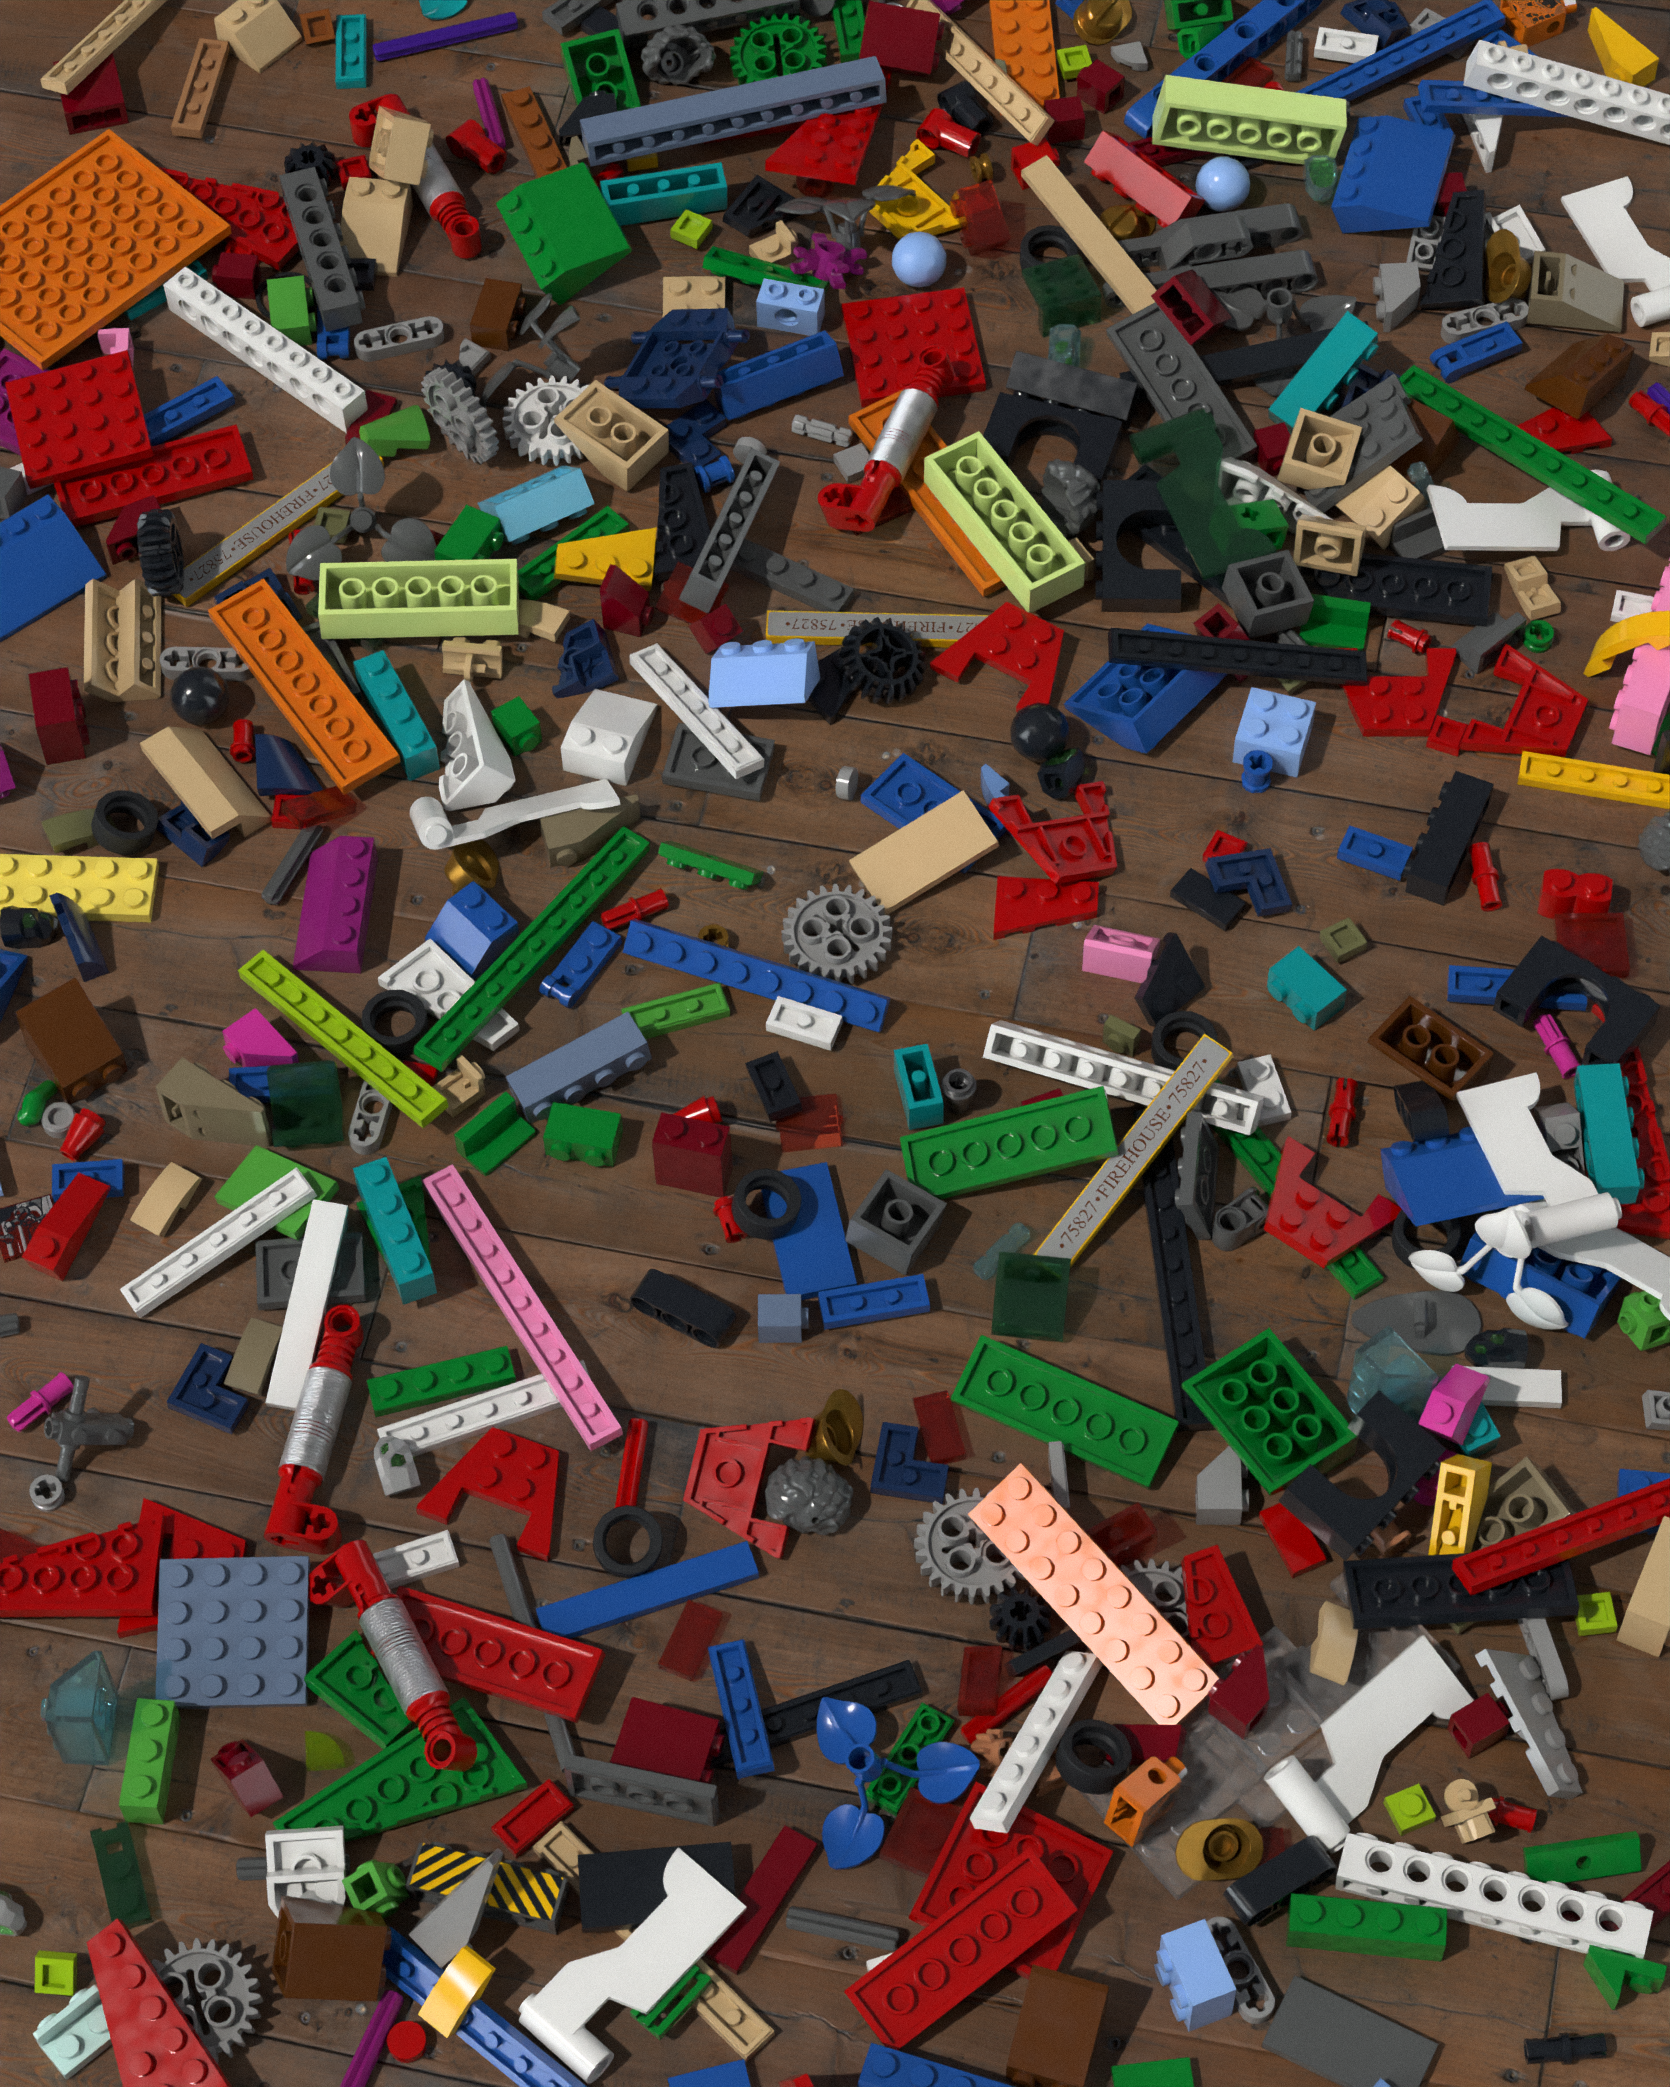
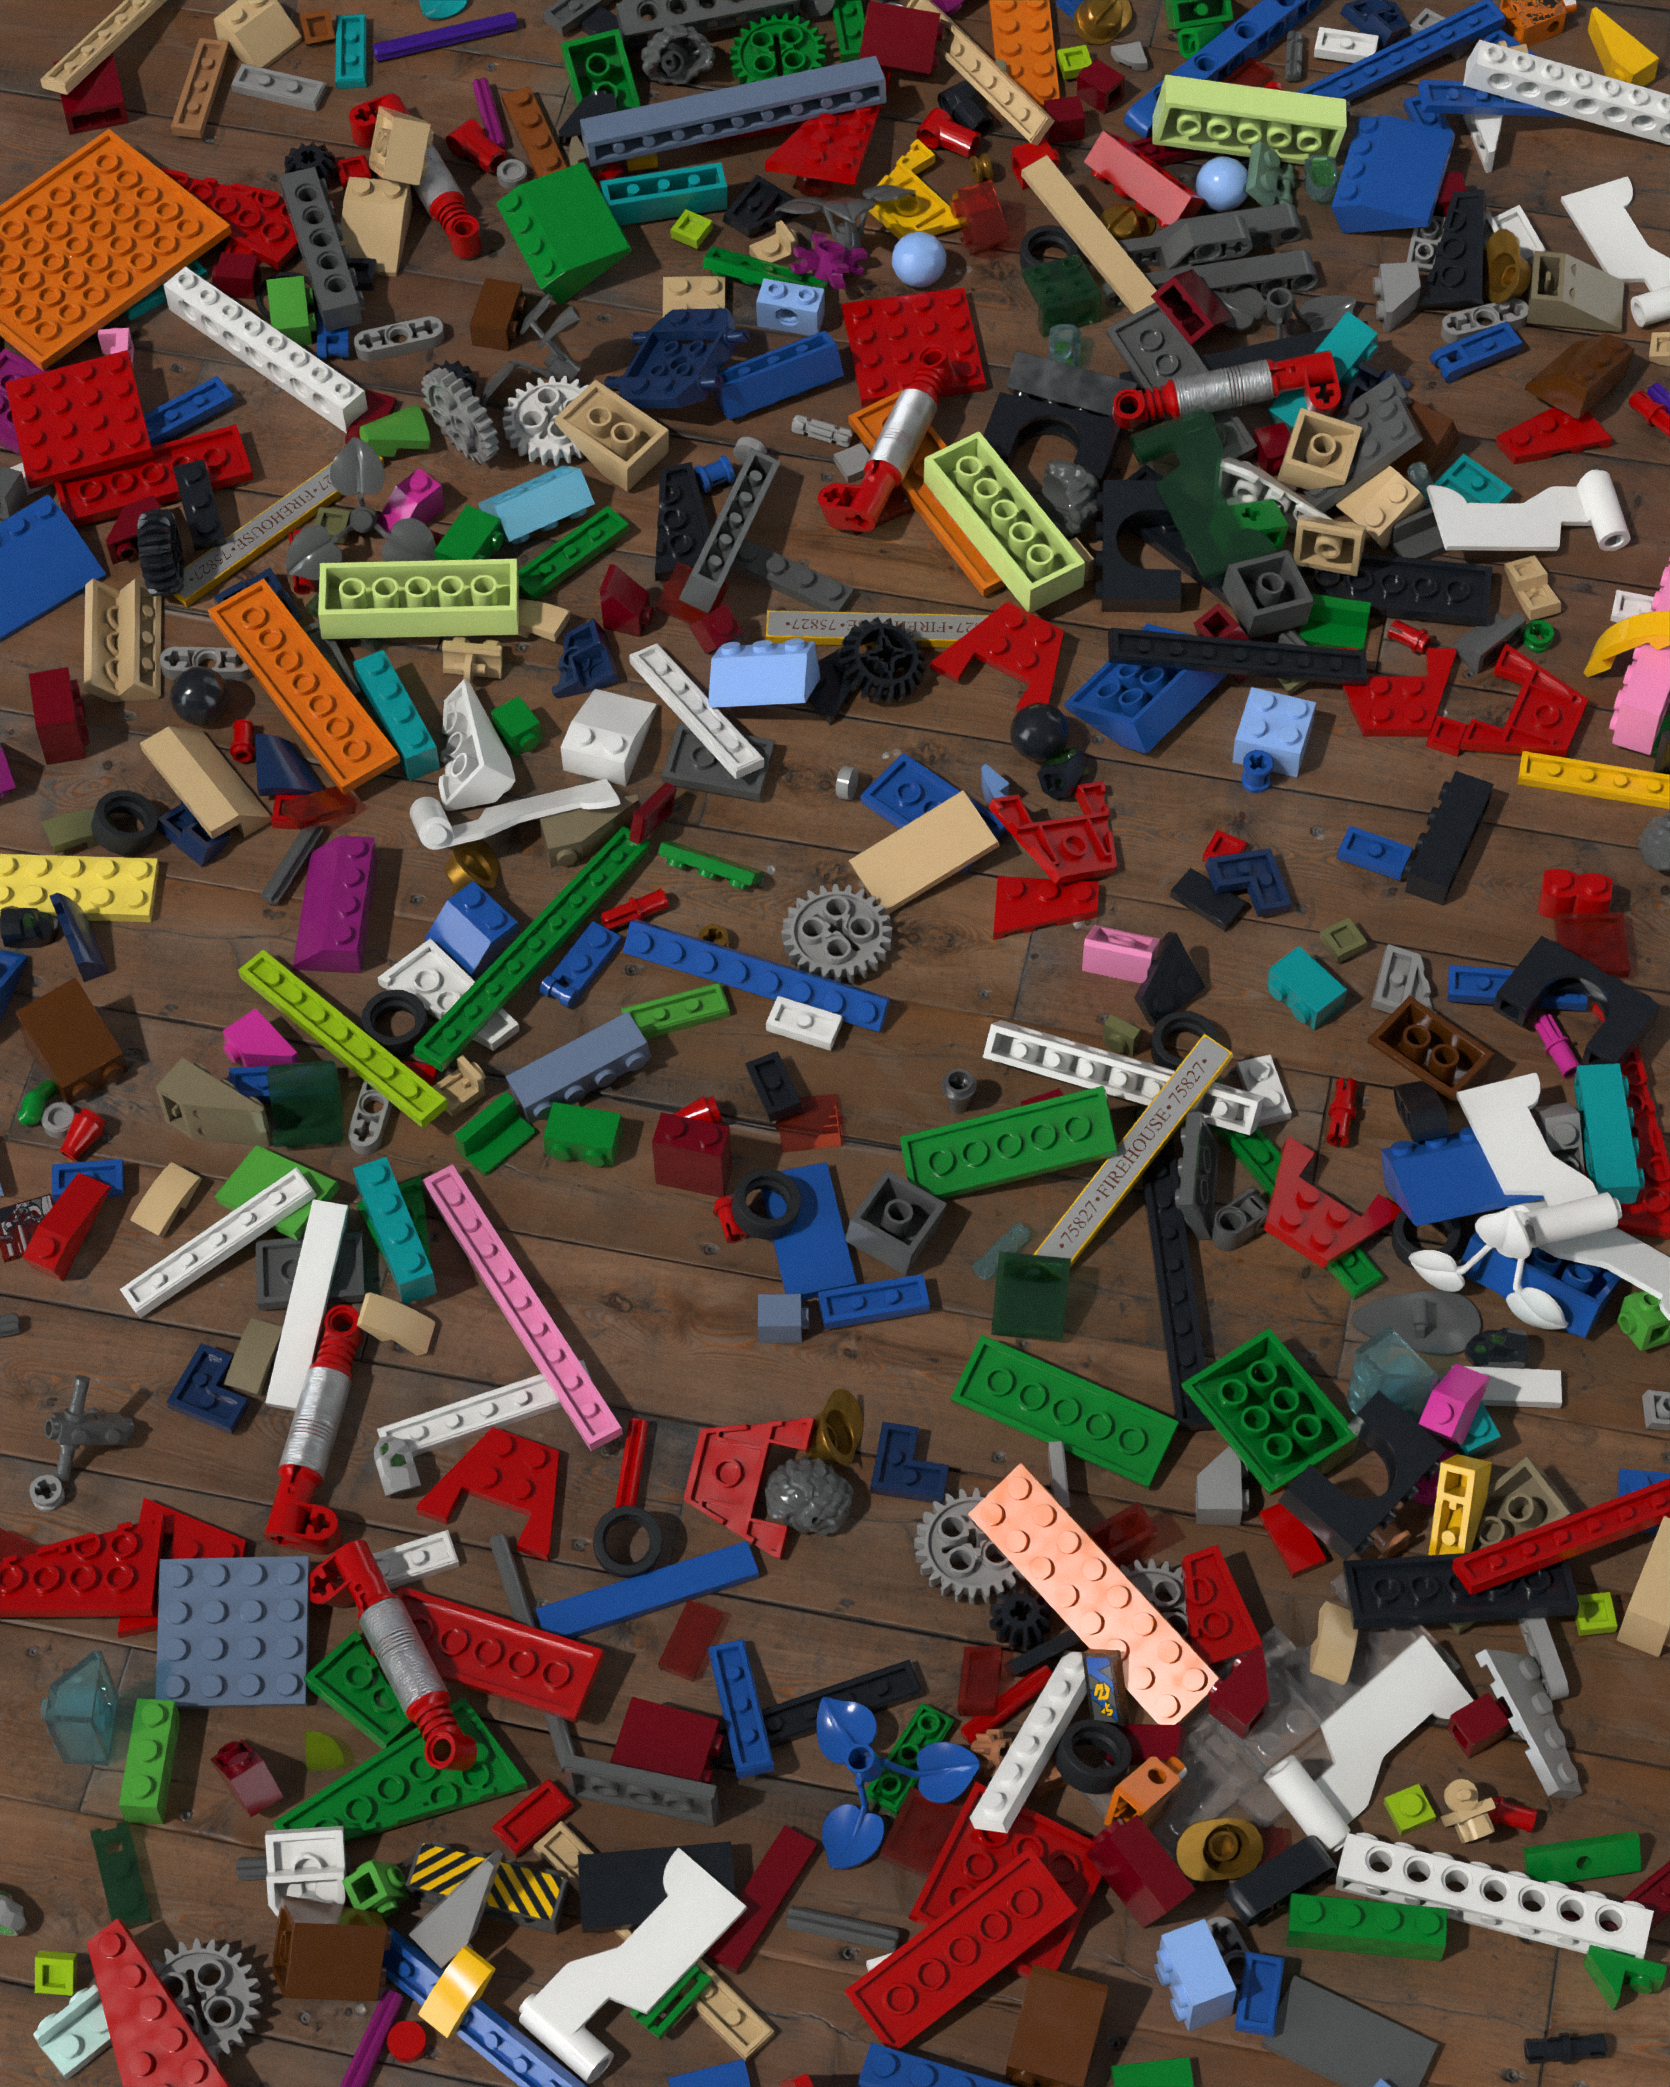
(40, 1402): dark pink axle -> none
(199, 505): none -> black plate
(279, 87): none -> light grey tile
(395, 1321): none -> tan slope
(414, 497): none -> dark pink slope
(441, 1381): green plate -> none
(473, 356): light grey tile -> none
(512, 173): none -> light grey tile
(590, 558): yellow wing -> none
(652, 813): none -> dark red tile
(683, 1308): black beam -> none
(690, 434): dark blue plate -> none
(918, 1086): teal brick -> none
(939, 1428): clear red tile -> none
(1106, 1686): none -> tile
(1138, 1870): none -> dark red brick
(1235, 387): none -> piece
(1259, 1994): none -> blue tile
(1266, 175): none -> sand green plate
(1398, 978): none -> light grey wing
(1475, 482): none -> teal wing
(1485, 876): red pin -> none
(1535, 457): green plate -> none

